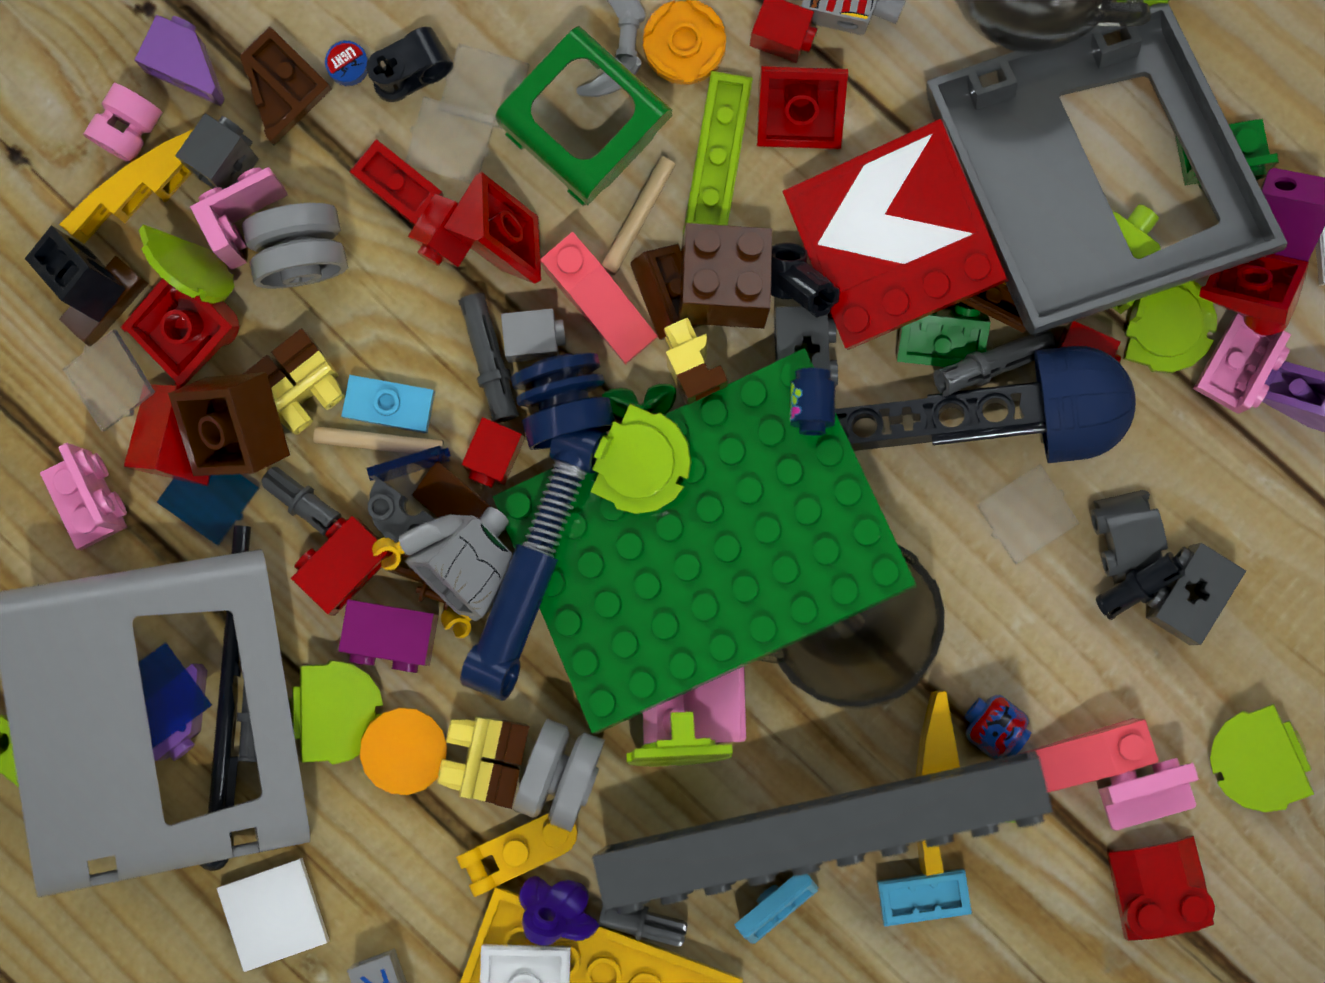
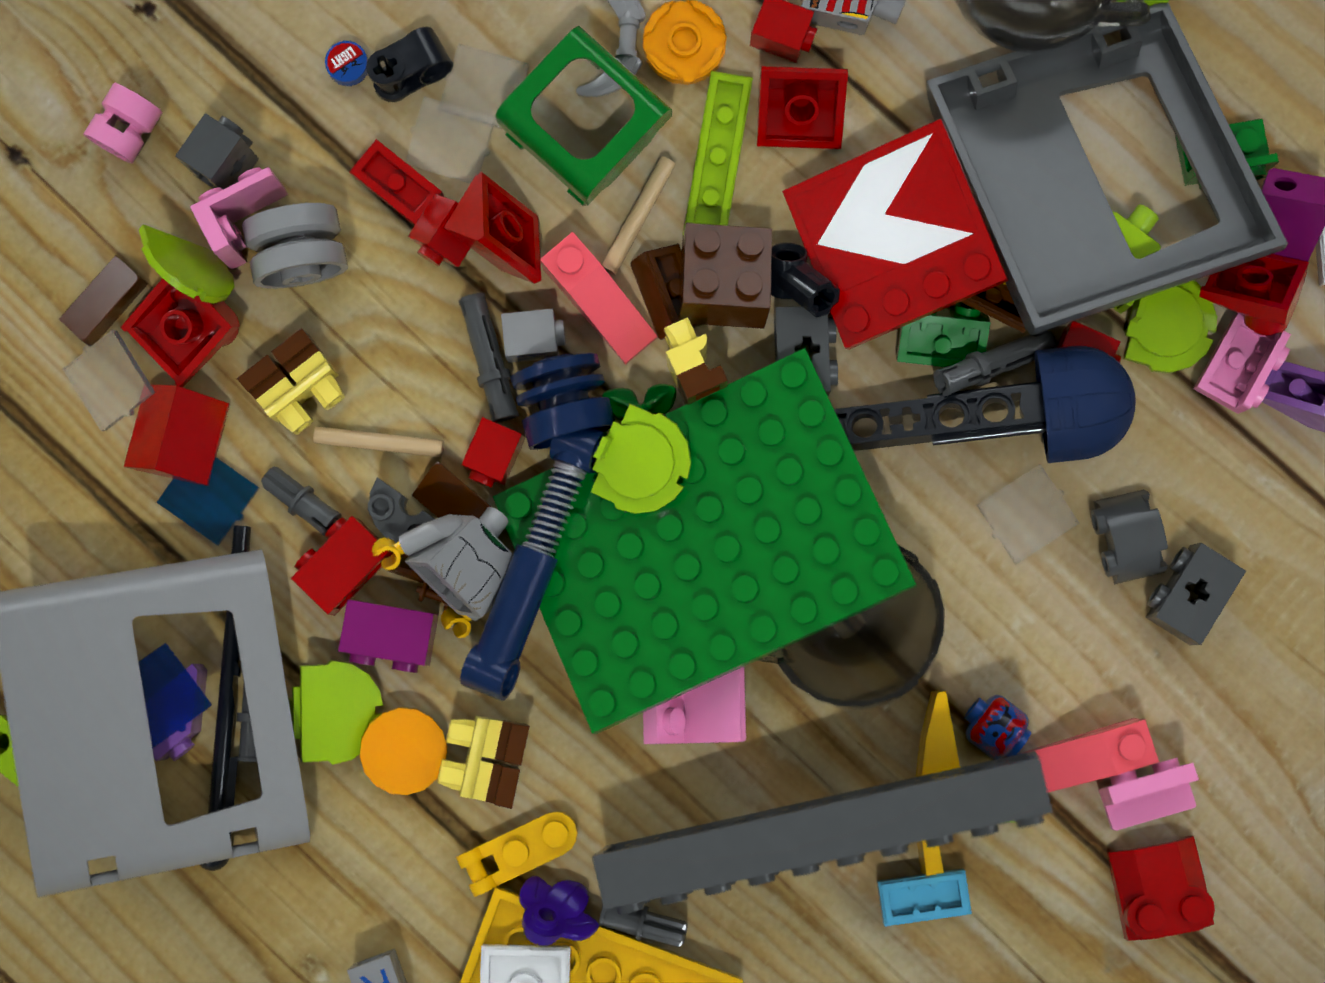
(75, 274): black brick -> none
(83, 496): bright pink bracket -> none
(129, 188): yellow slope -> none
(179, 58): medium lavender slope -> none
(229, 424): reddish brown brick -> none
(273, 914): white tile -> none
(281, 83): reddish brown wing -> none
(388, 404): medium azure plate -> none
(409, 464): clear blue piece -> none
(559, 775): light grey wheel -> none
(682, 748): lime piece -> none
(776, 905): medium azure plate -> none
(812, 401): dark blue brick -> none
(1140, 586): black pin -> none
(1261, 761): lime piece -> none

